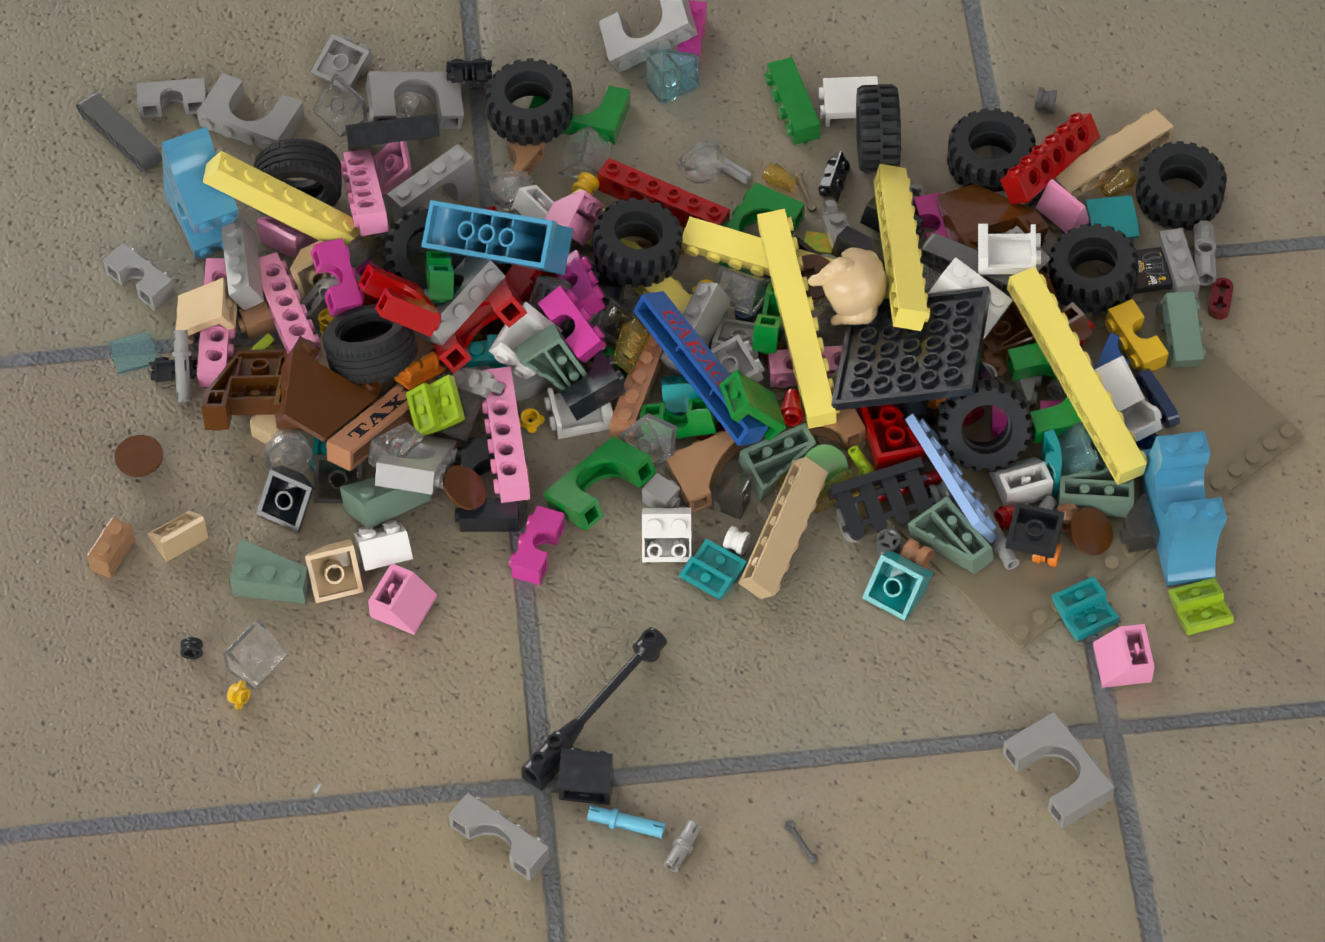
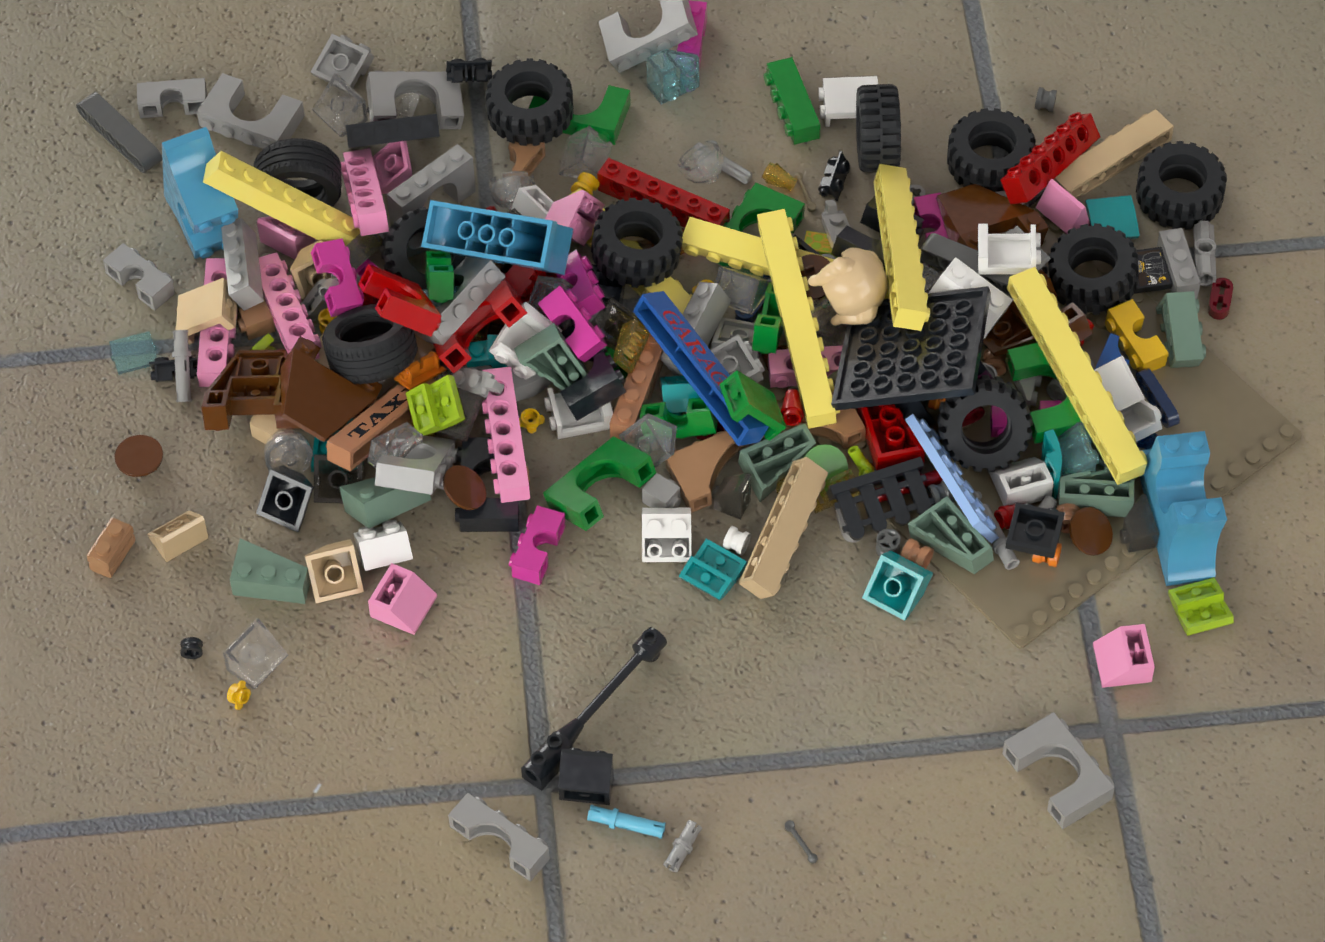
(1085, 608): teal slope -> none
(1120, 181): clear yellow cone -> none

